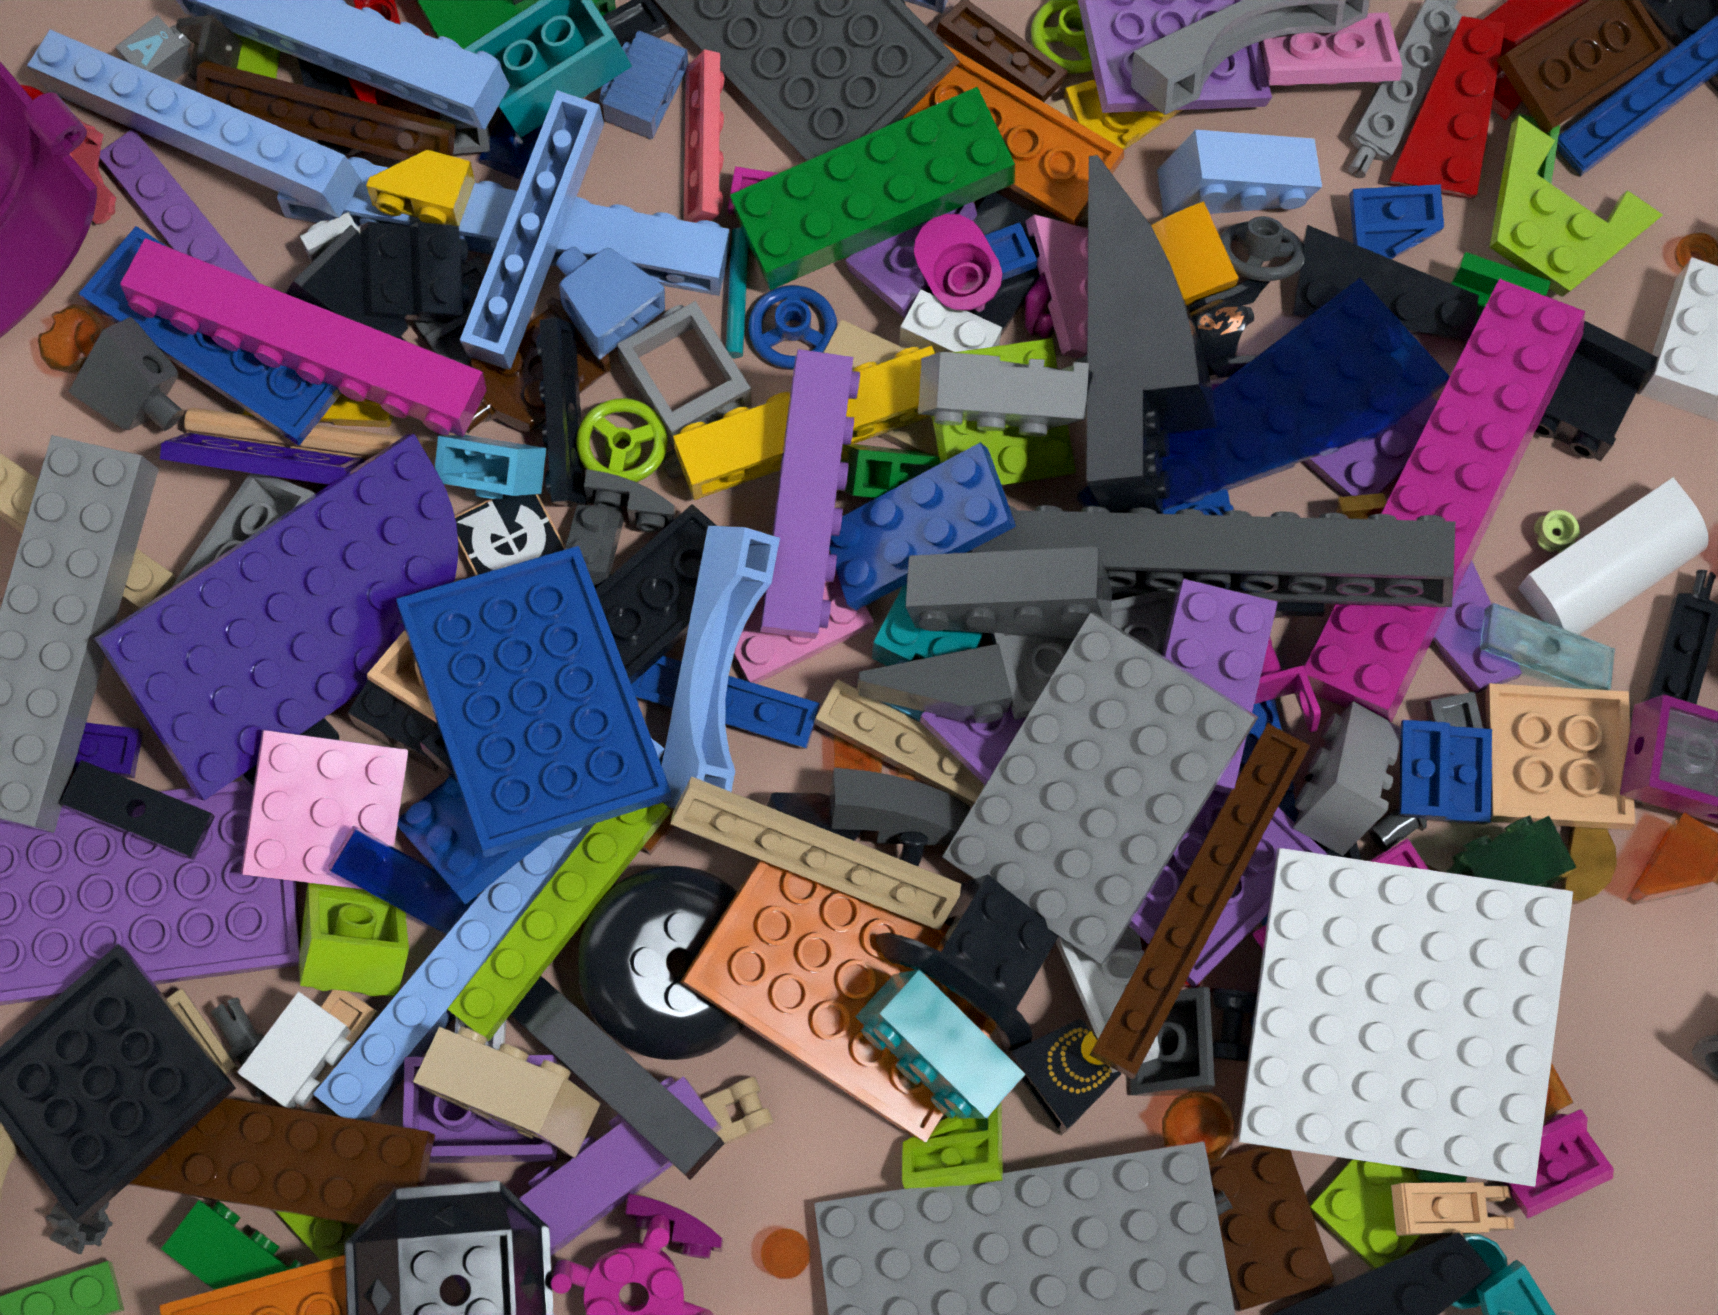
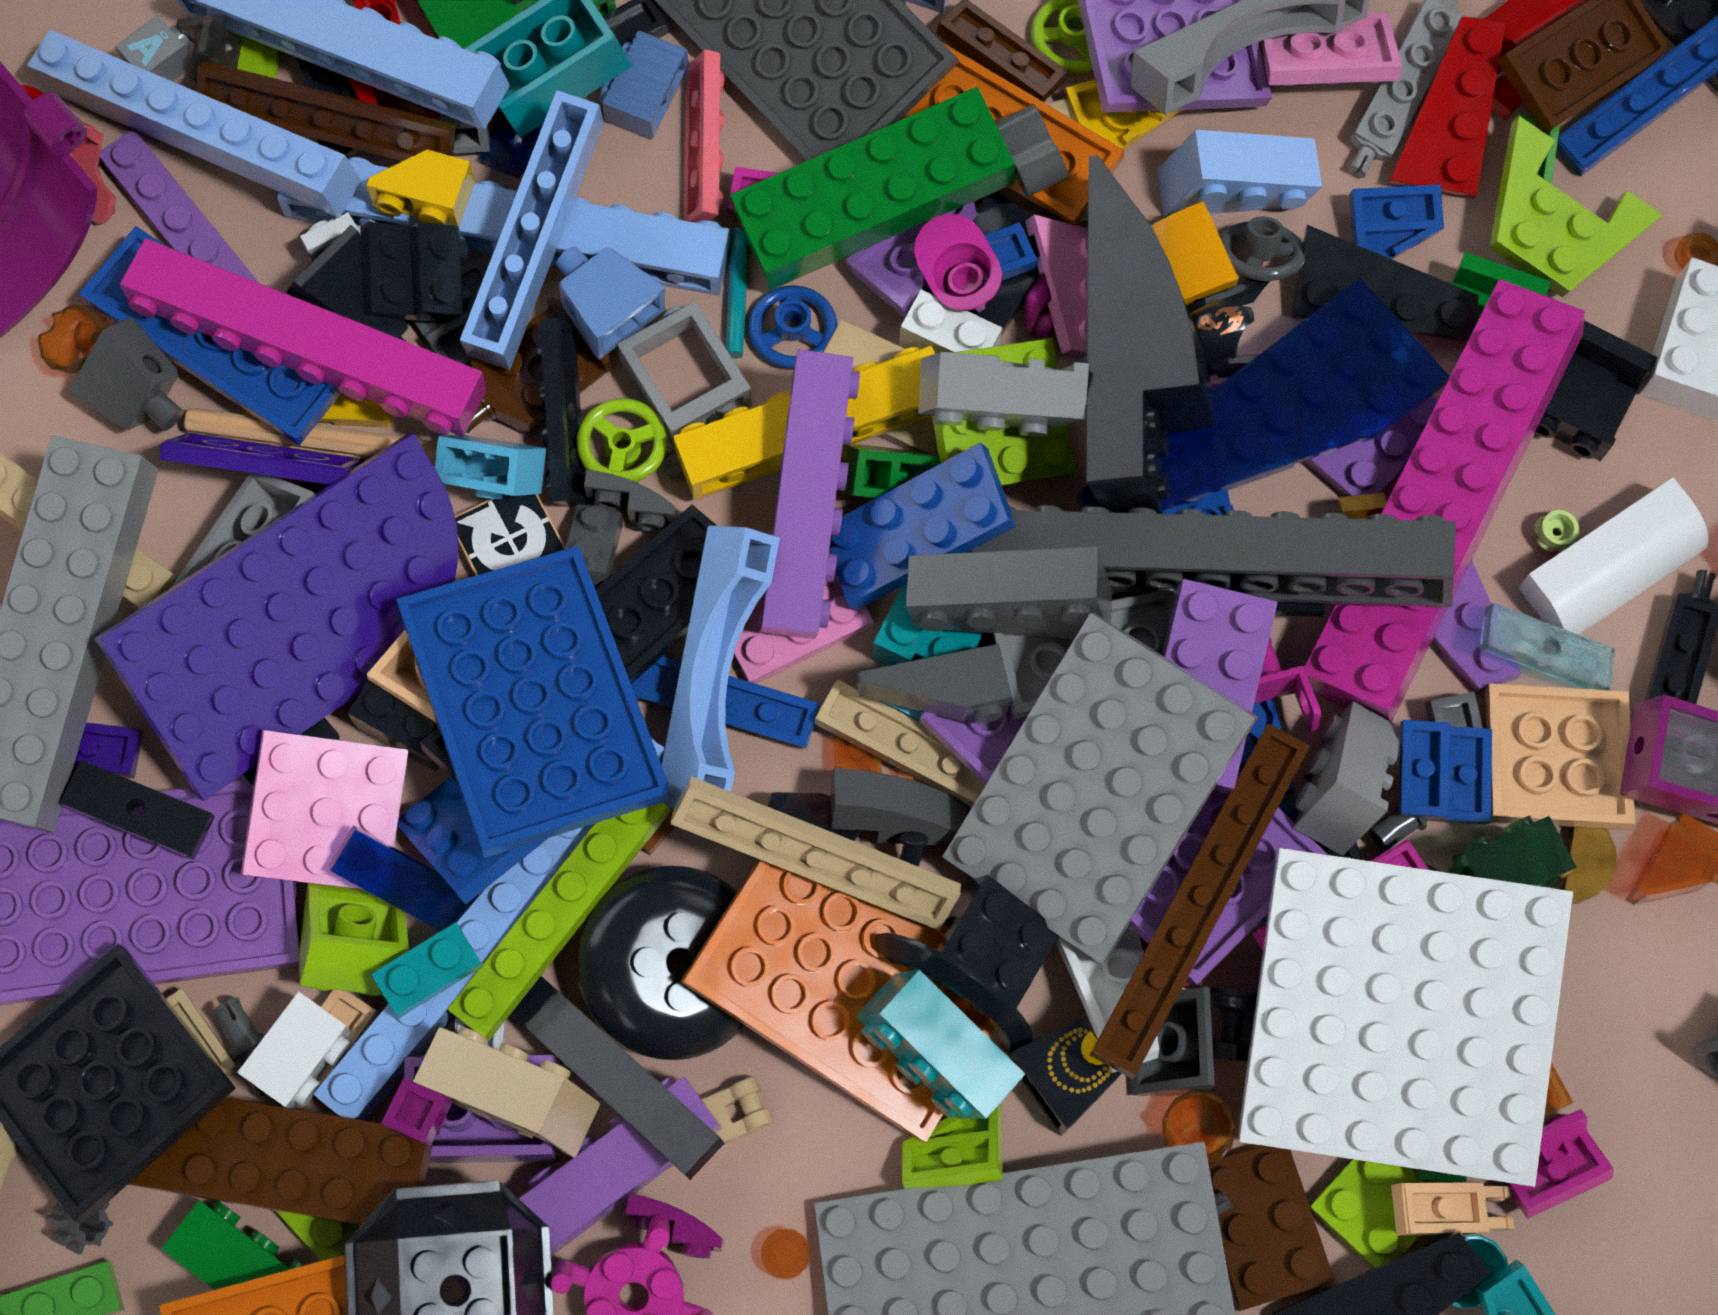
(417, 1112): none -> magenta tile
(427, 970): none -> teal plate
(1032, 150): none -> dark grey axle

